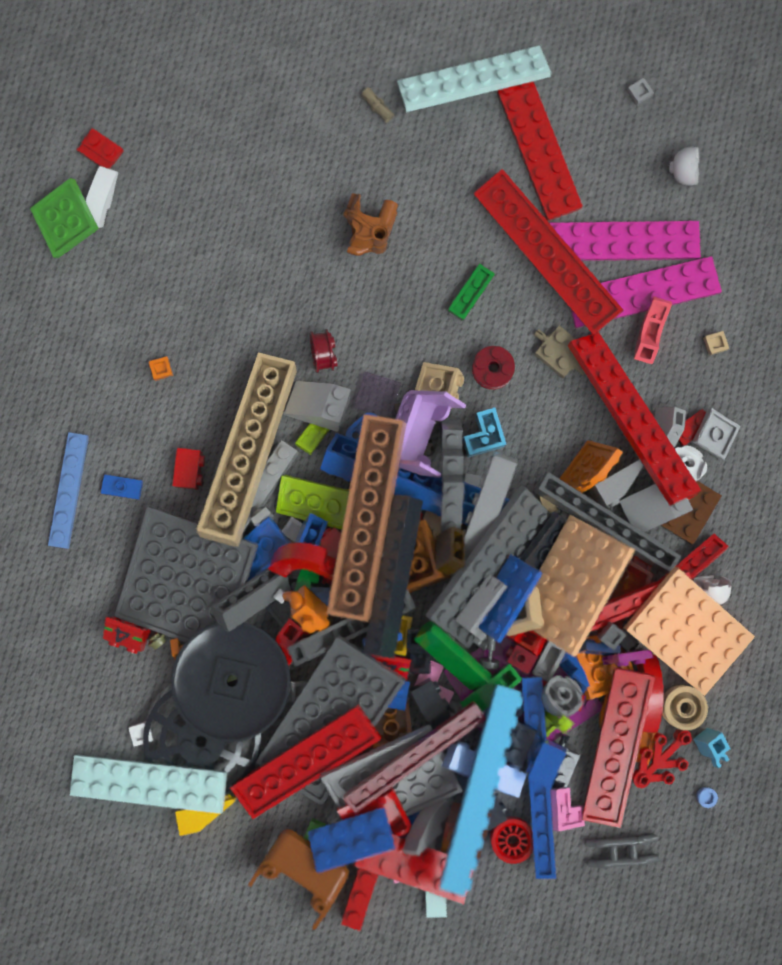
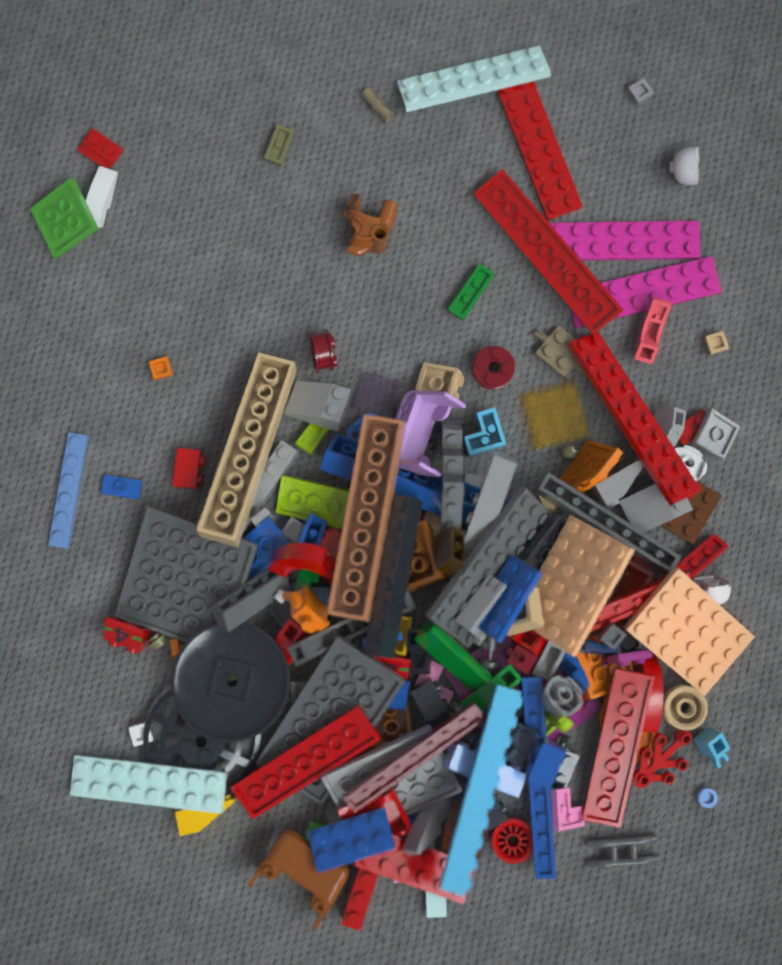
(279, 145): none -> olive plate
(555, 416): none -> clear yellow plate
(569, 452): none -> olive plate

